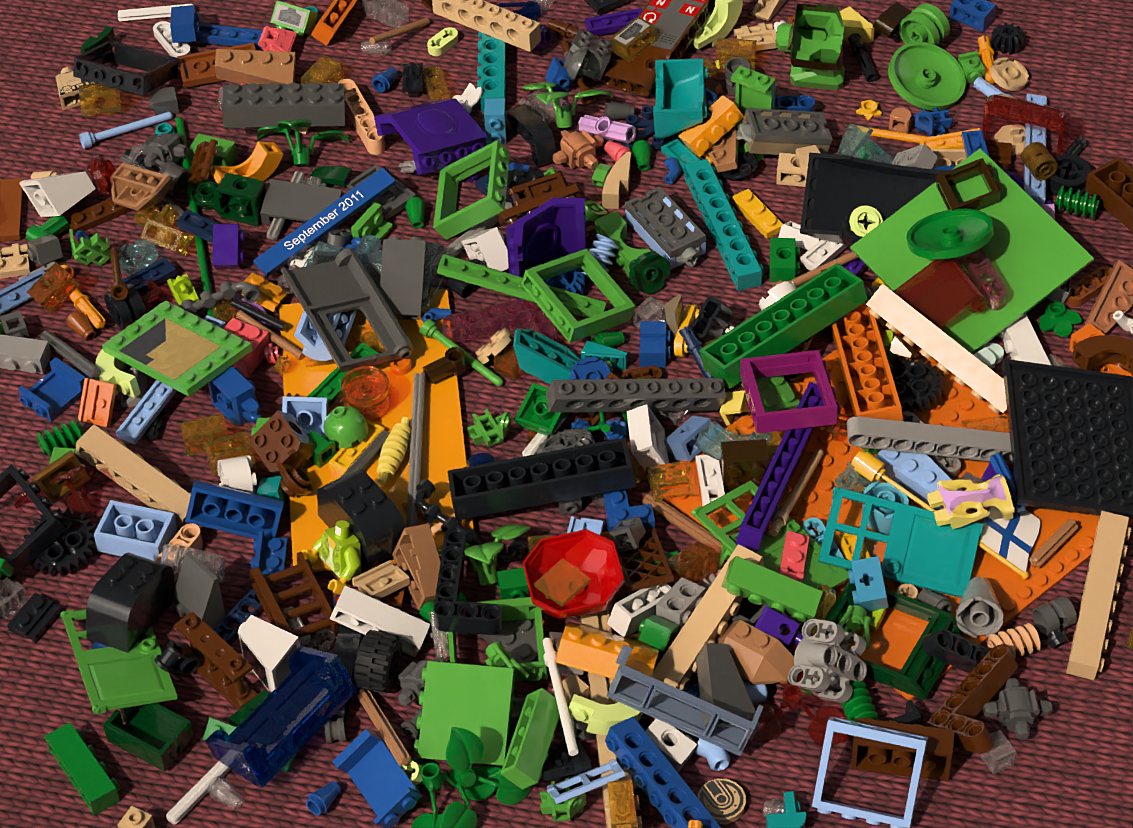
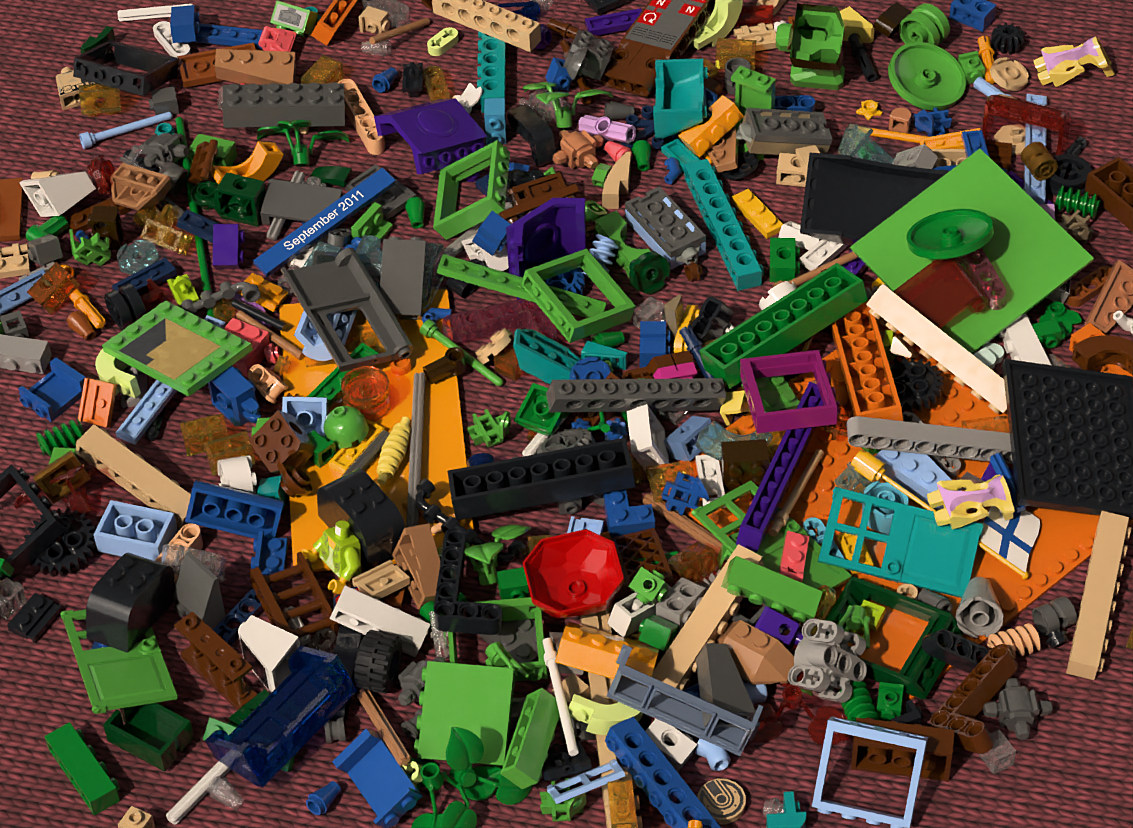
(71, 355): dark grey axle -> none
(107, 223): none -> dark brown brick
(118, 289): reddish brown piece -> none
(178, 658): black piece -> none
(266, 382): none -> light nougat piece
(374, 21): none -> tan brick
(407, 167): light grey axle -> none
(492, 234): none -> blue brick
(562, 582): piece -> none
(627, 534): dark grey brick -> none
(633, 39): clear yellow brick -> none
(643, 581): none -> bright green brick
(672, 366): none -> hips
(682, 489): none -> blue piece
(693, 271): none -> reddish brown plate
(755, 14): none -> clear red tile
(858, 215): yellowish green gear -> none
(868, 572): dark azure brick -> none
(889, 701): none -> green brick
(965, 172): dark brown window -> none
(1049, 333): none -> green brick
(1053, 543): medium nougat axle -> none
(1062, 59): none -> light yellow hips
(1079, 230): none -> dark tan piece

